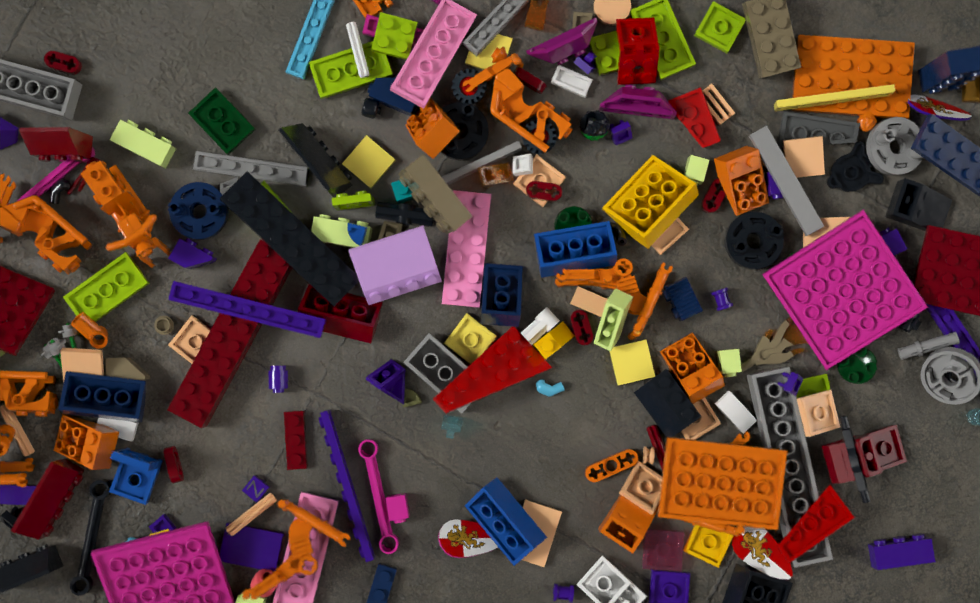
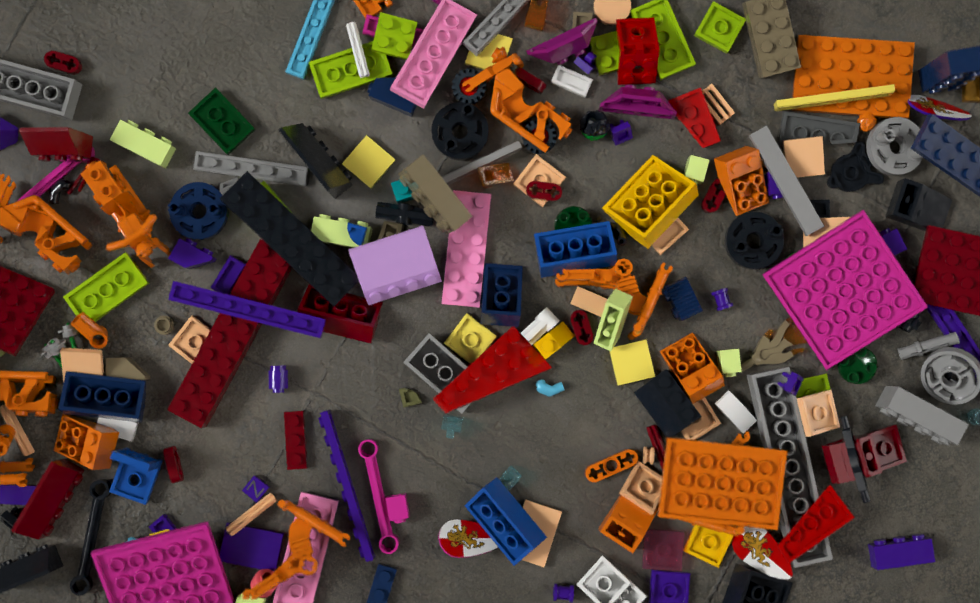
(228, 275): none -> dark purple tile
(359, 200): lime plate -> none
(370, 108): black piece -> none
(390, 380): dark purple slope -> none
(431, 128): orange slope -> none
(510, 477): none -> clear light blue slope
(522, 164): white tile -> none
(822, 208): none -> black plate
(922, 415): none -> light grey brick

